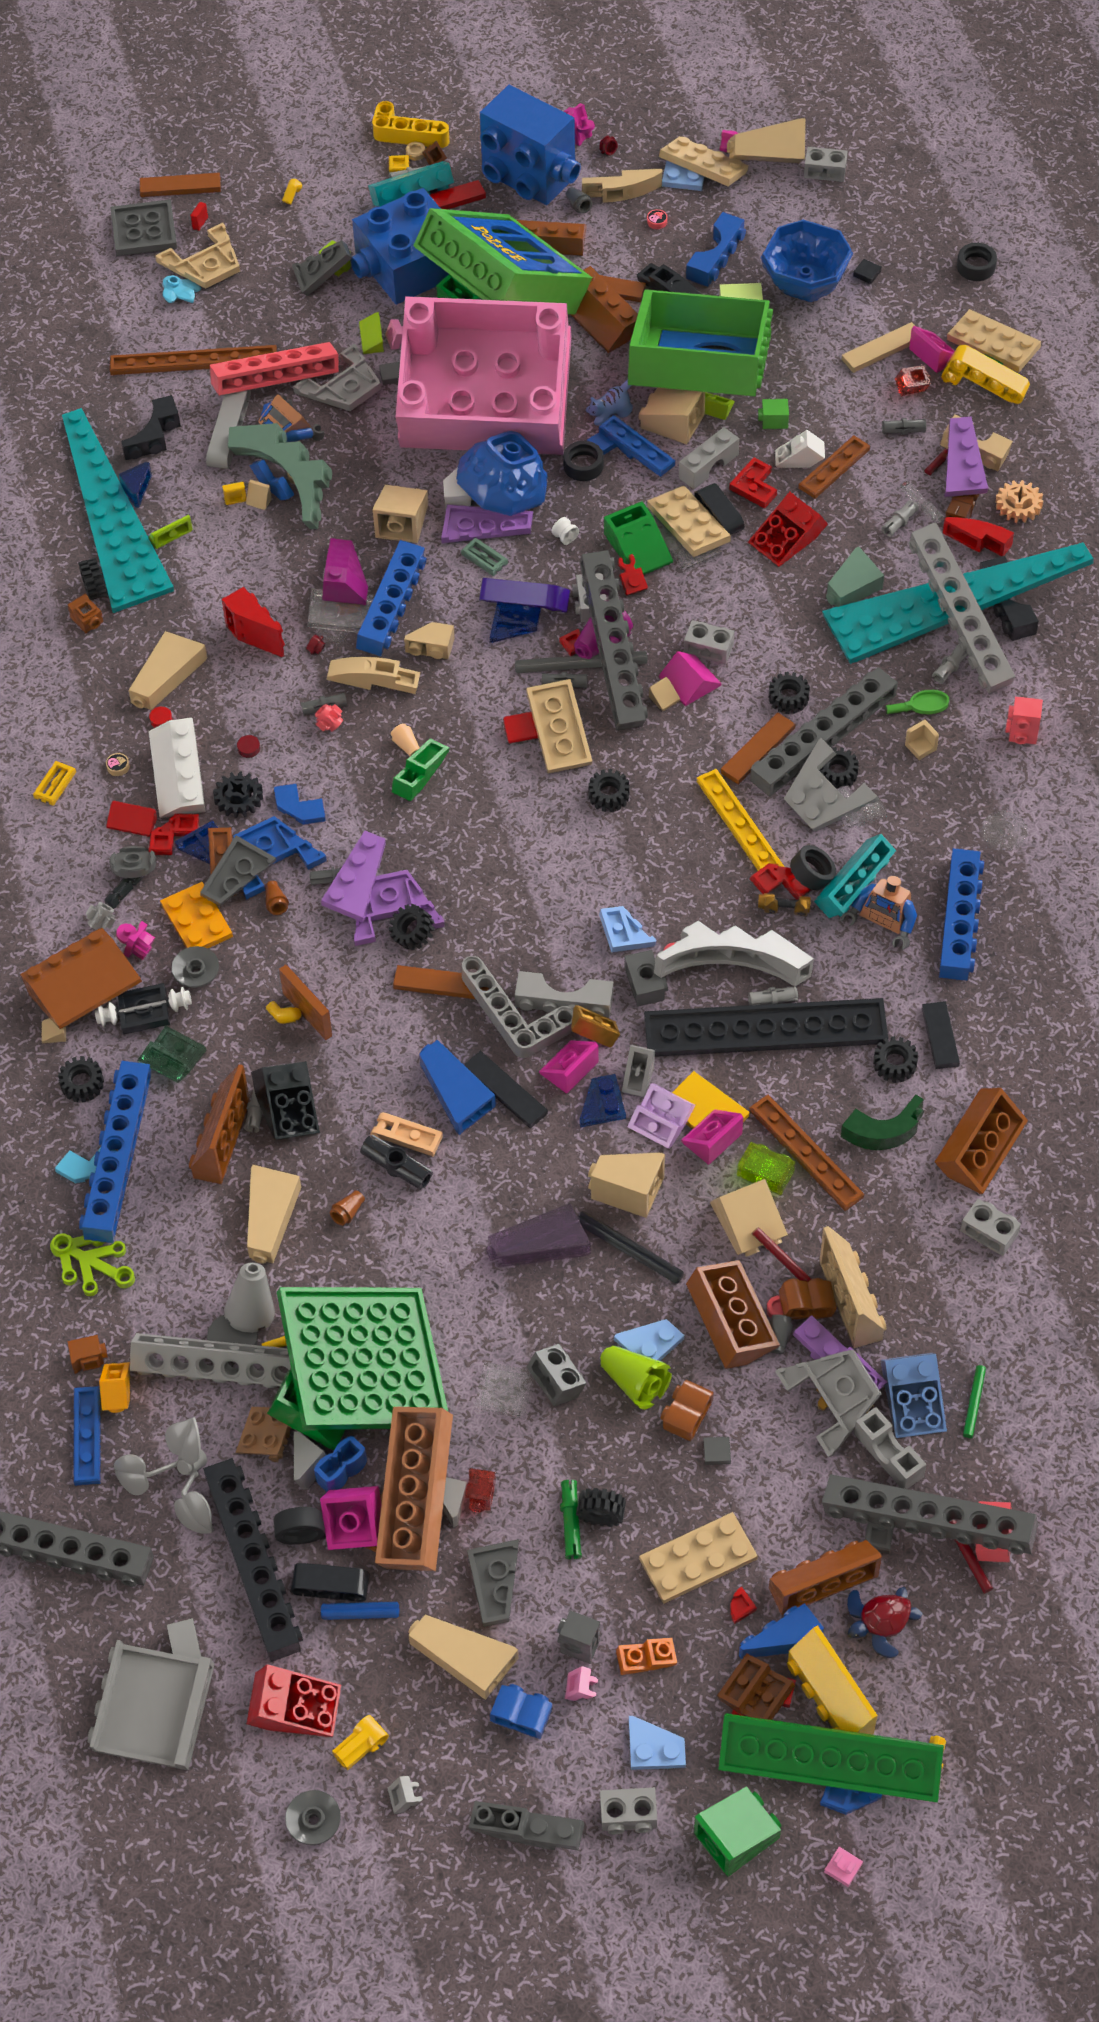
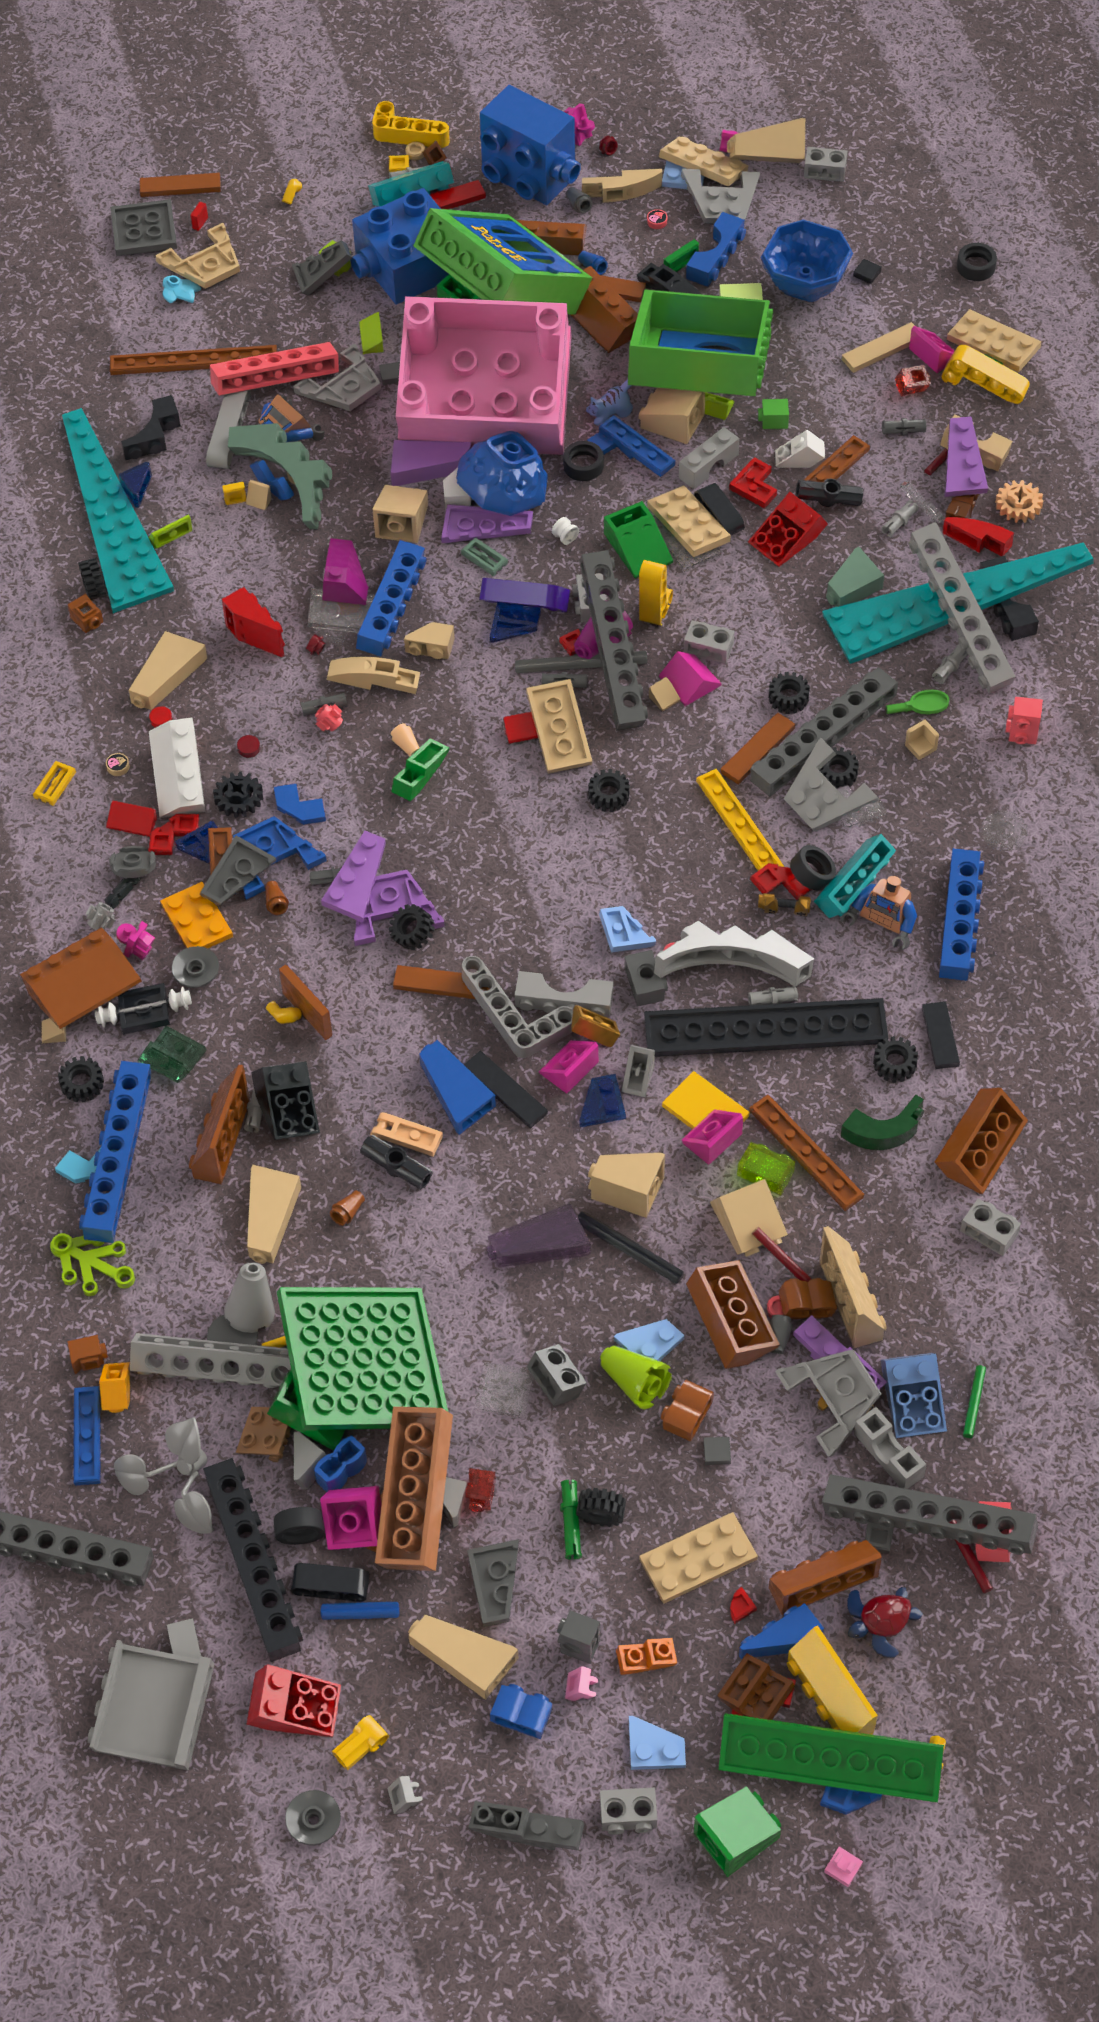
(394, 334): bright pink tile -> none
(424, 460): none -> medium lavender slope
(597, 262): none -> blue cone
(632, 579): red plate -> none
(653, 592): none -> yellow beam
(661, 1116): lavender slope -> none
(681, 257): none -> green tile
(715, 200): none -> light grey wing
(829, 492): none -> black piece

